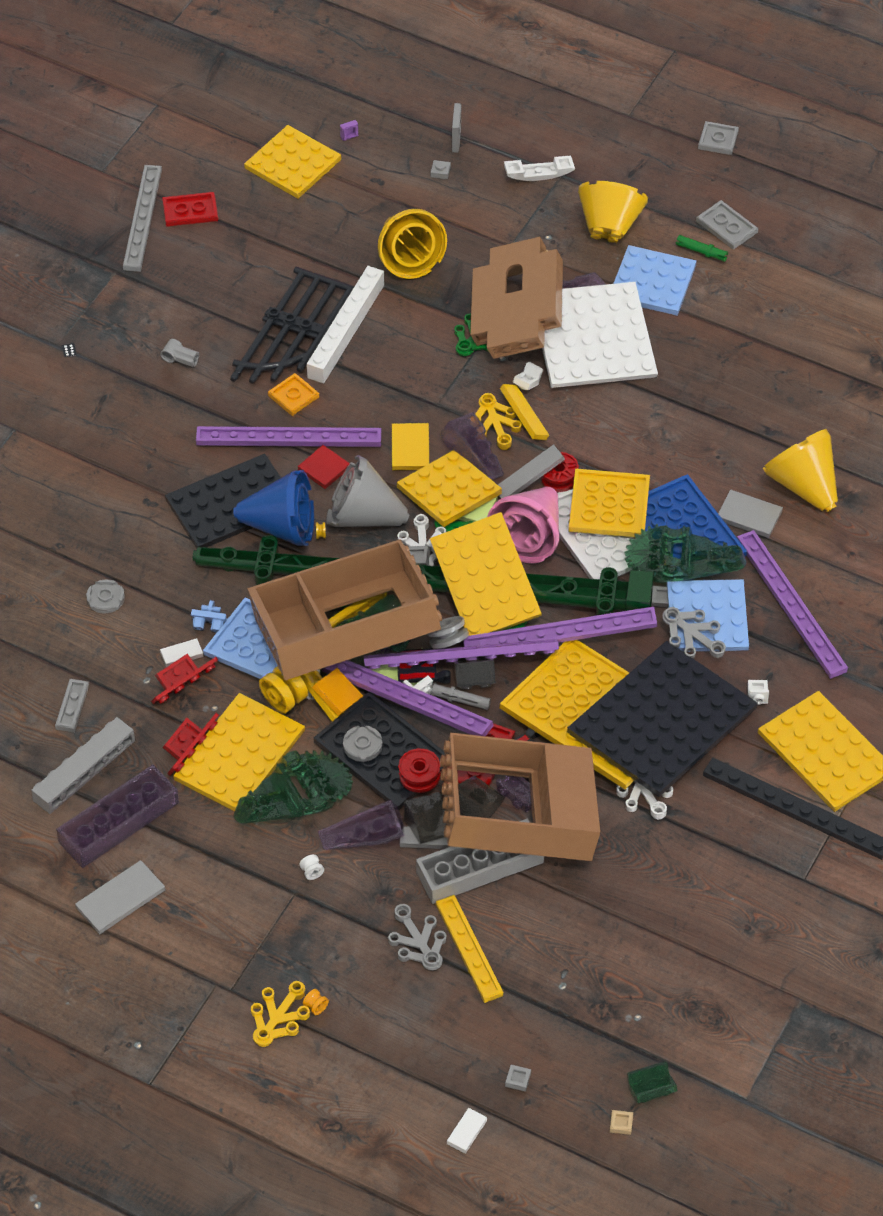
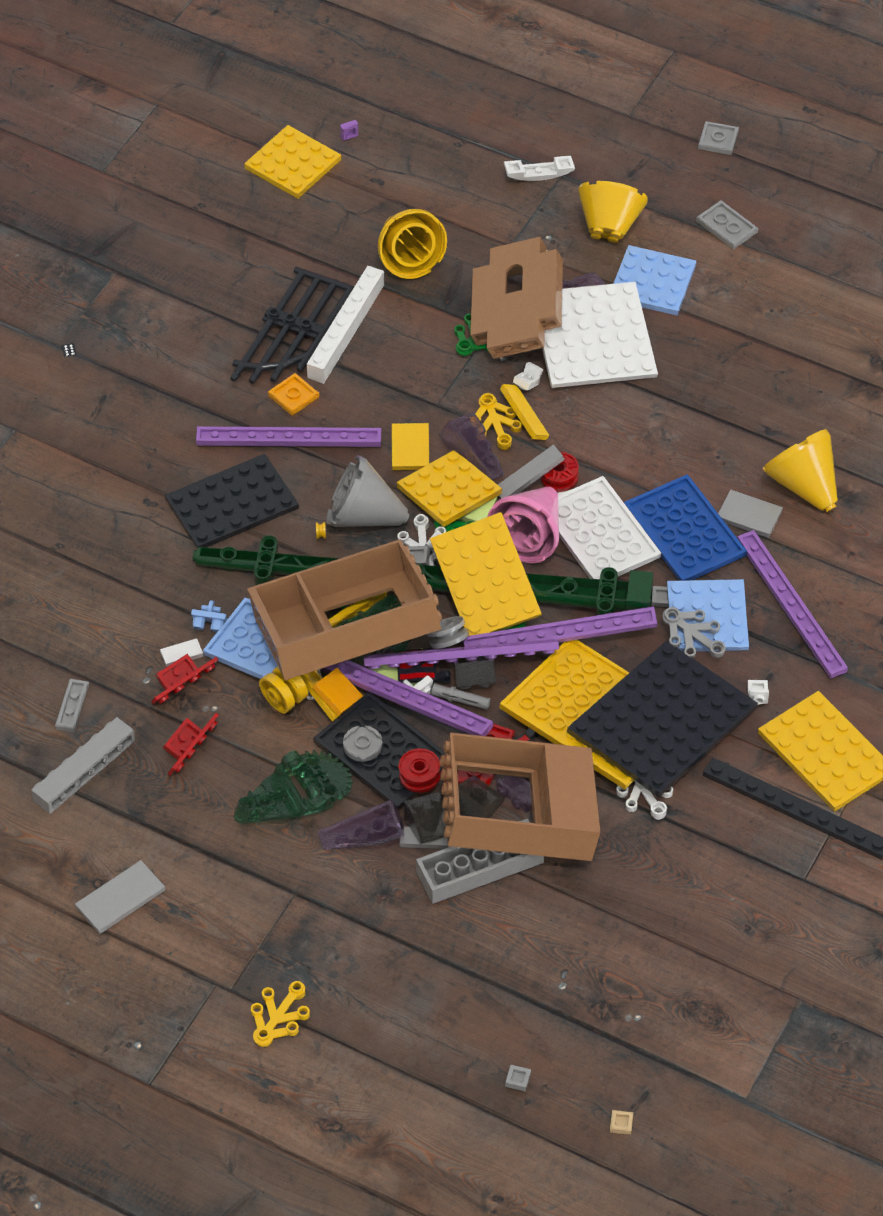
(105, 596): light grey tile -> none
(117, 816): clear purple brick -> none
(142, 218): light grey tile -> none
(175, 351): light grey piece -> none
(190, 209): red tile -> none
(239, 751): yellow plate -> none
(281, 509): blue cone -> none
(311, 866): white wheel -> none
(315, 1002): light orange wheel -> none
(324, 466): red tile -> none
(418, 940): light grey plant -> none
(440, 169): light grey plate -> none
(456, 127): light grey tile -> none
(467, 1130): white tile -> none
(469, 949): yellow tile -> none
(609, 503): yellow plate -> none
(651, 1082): clear green bracket -> none
(700, 556): clear green connector -> none
(708, 250): green pin -> none

